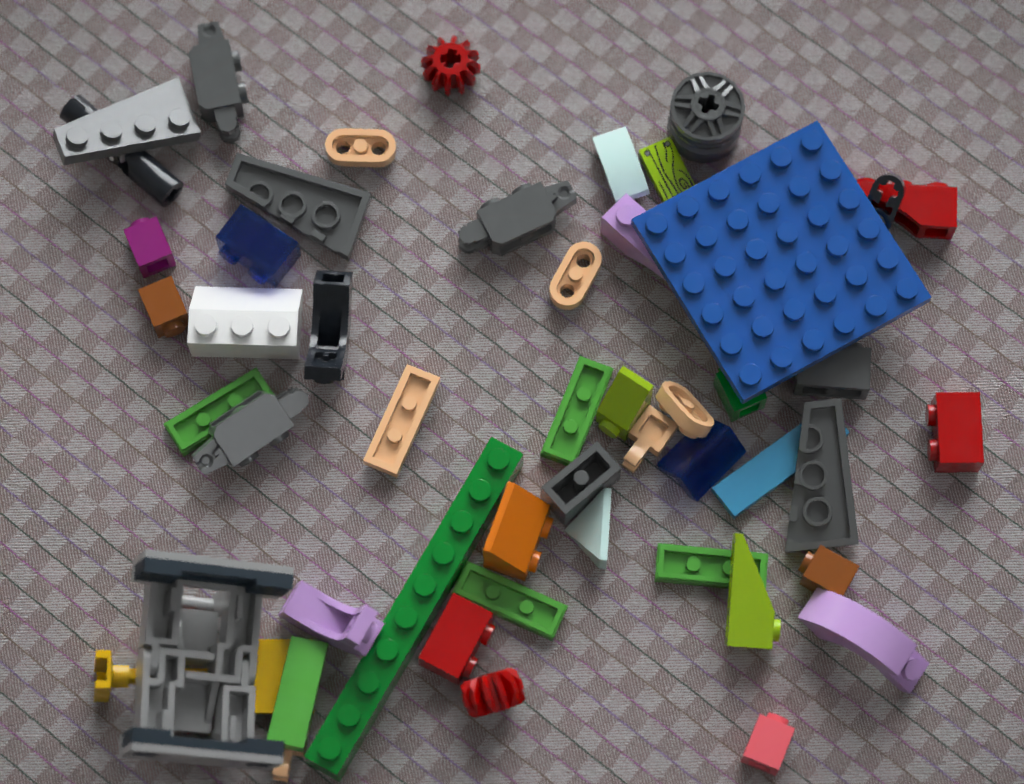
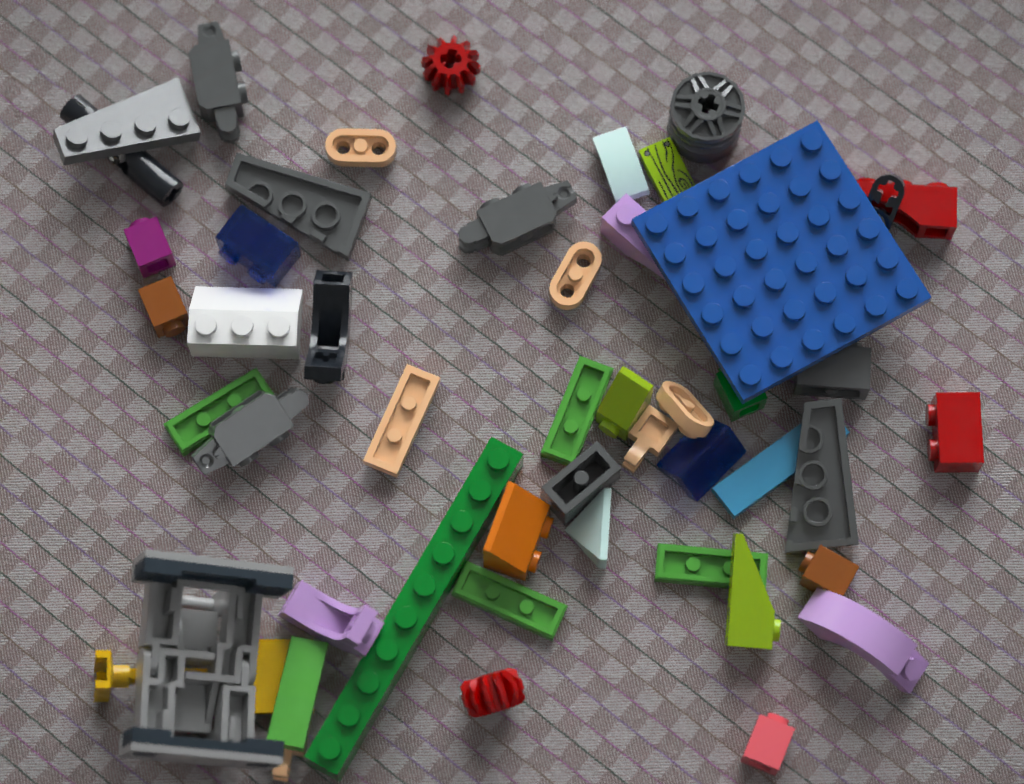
(456, 639): red brick -> none

